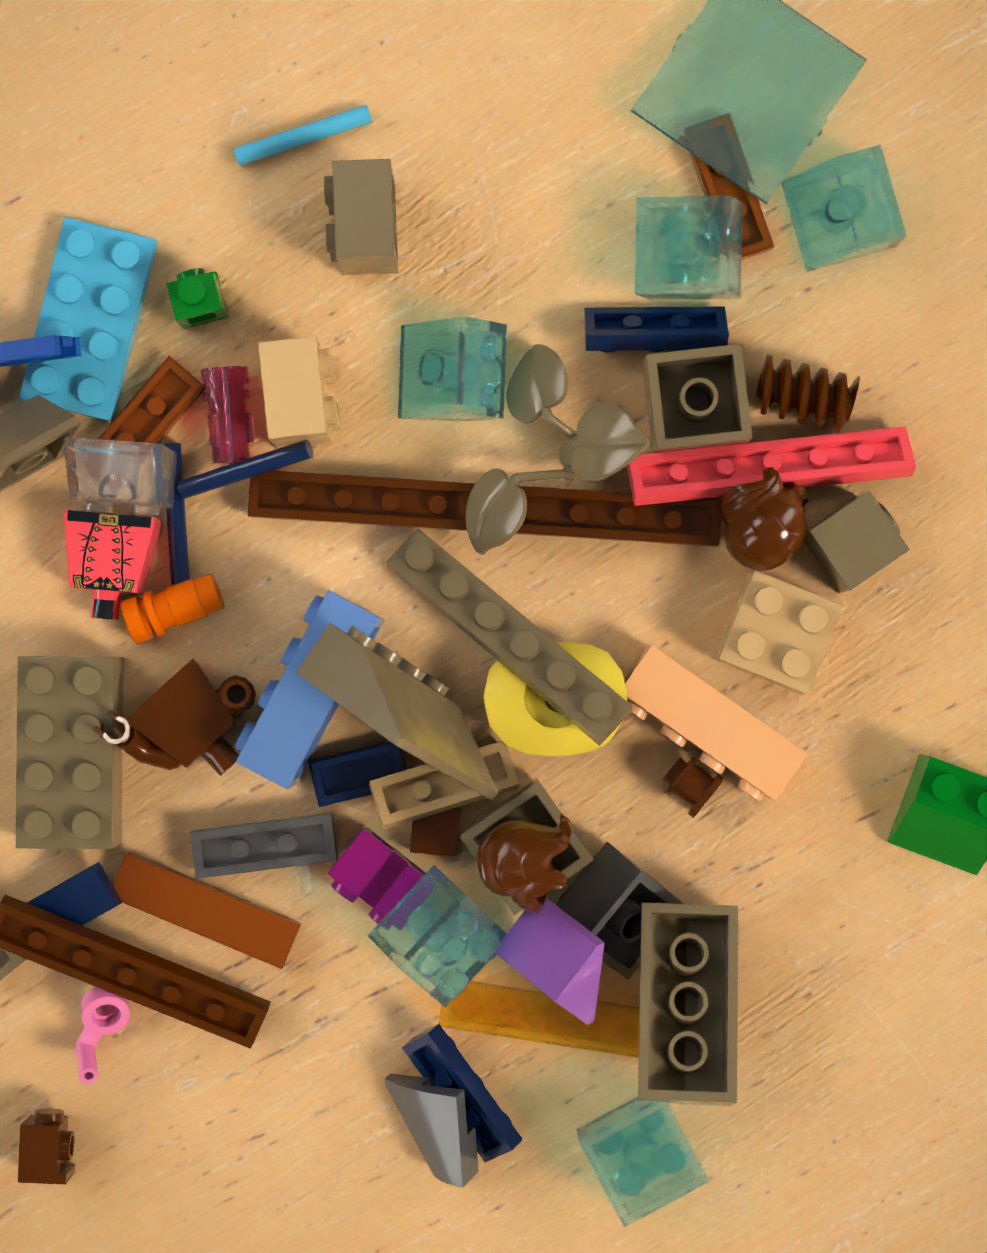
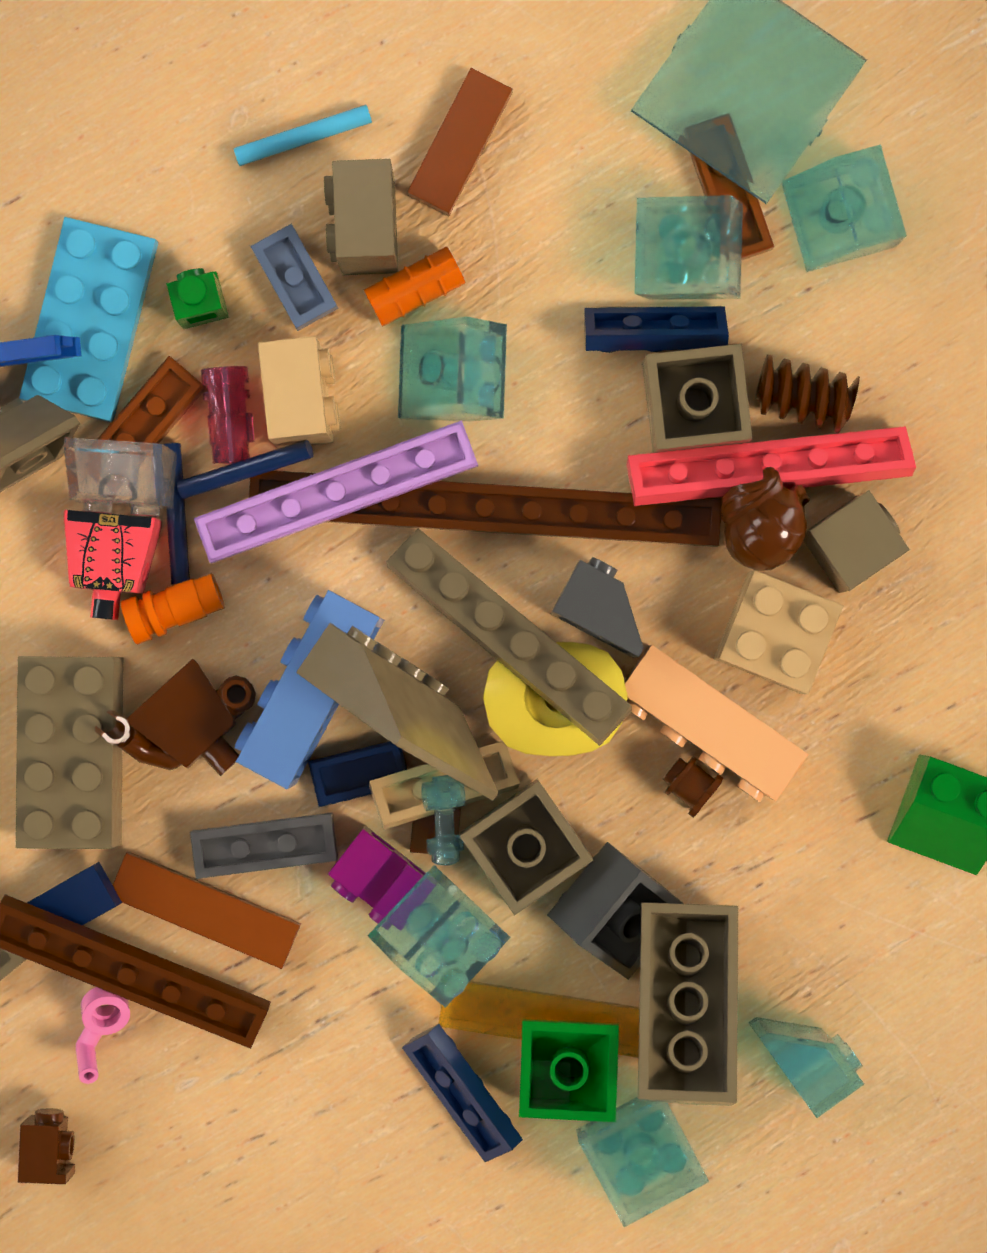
(294, 277): none -> sand blue plate
(336, 492): none -> lavender tile
(414, 286): none -> orange axle
(438, 1126): dark grey slope -> none
(442, 796): none -> clear light blue bar
(460, 142): none -> dark orange tile
(518, 858): reddish brown hair -> none
(557, 958): medium lavender slope -> none
(569, 1070): none -> green slope
(599, 448): dark tan plant -> none
(599, 606): none -> dark grey slope
(814, 1063): none -> clear light blue slope

